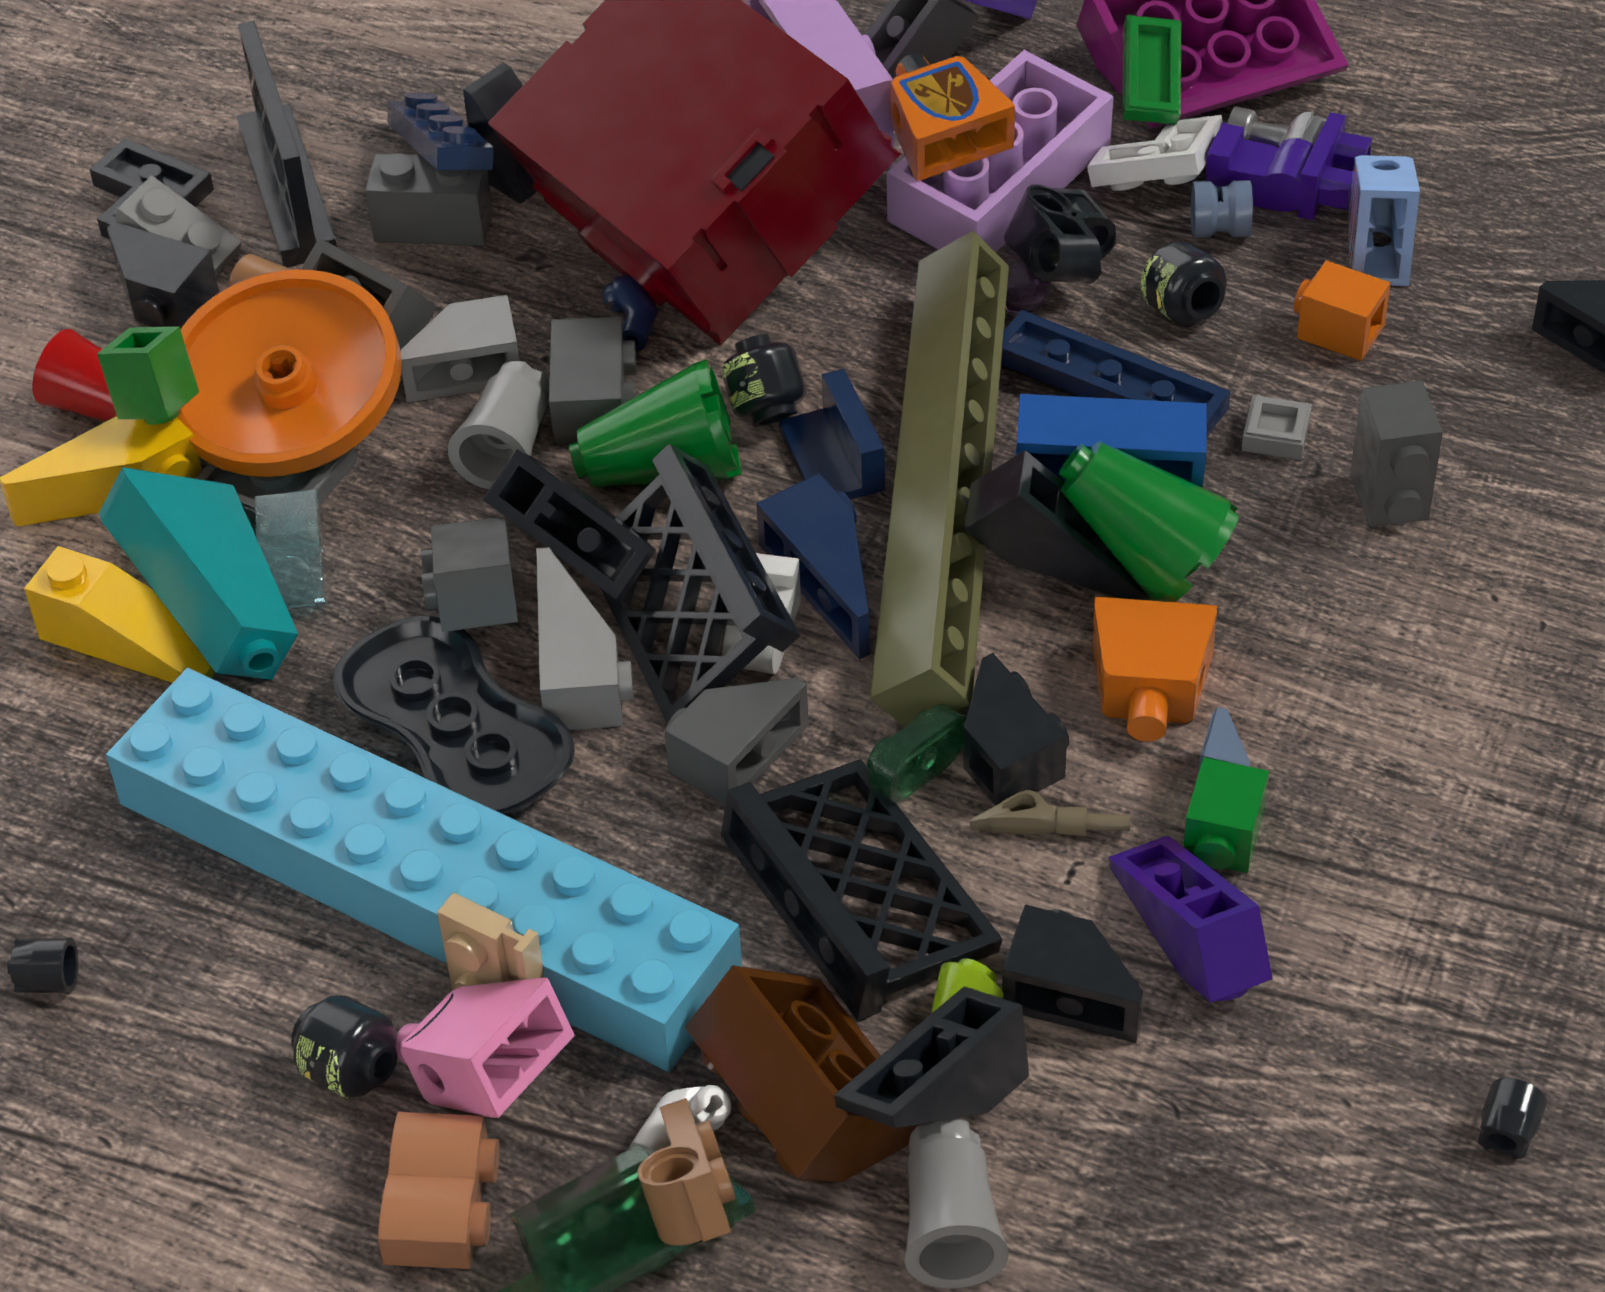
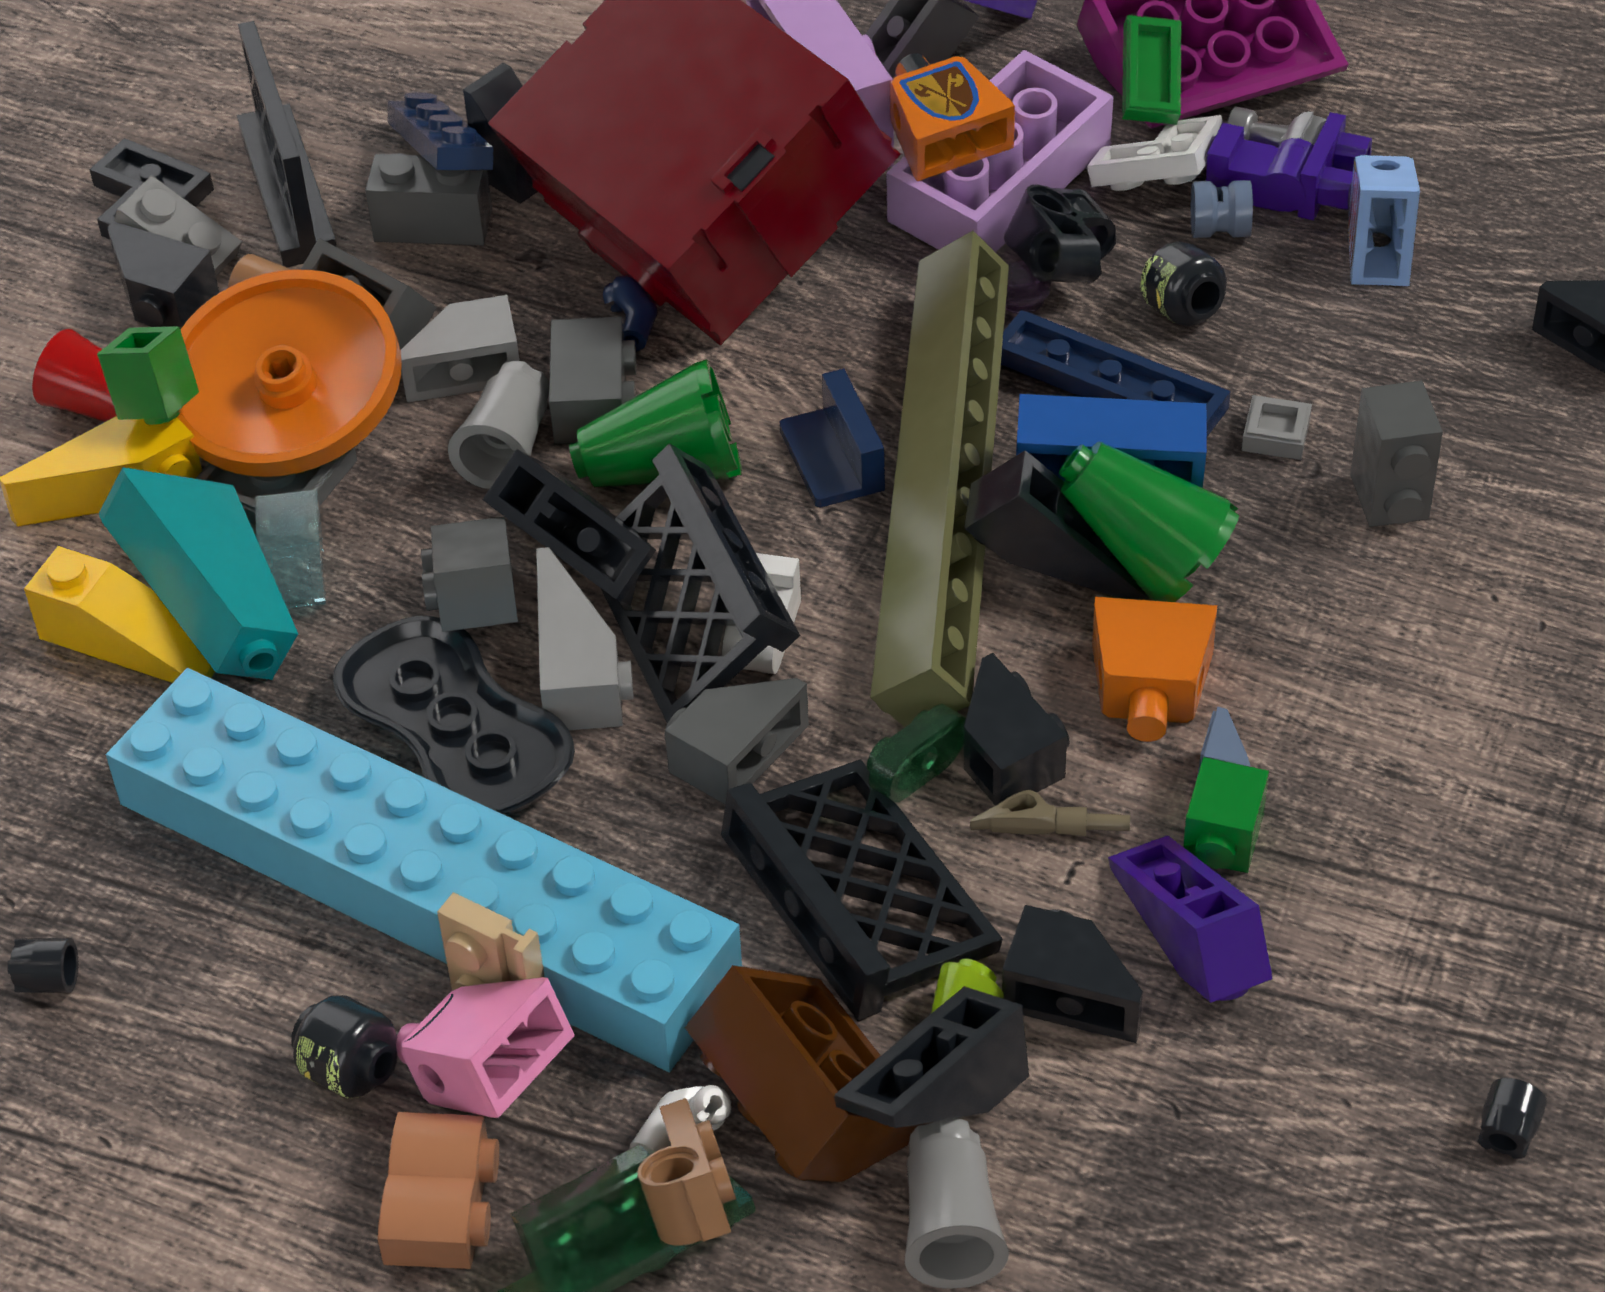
(763, 380): black head -> none
(820, 530): dark blue slope -> none
(1341, 309): orange brick -> none

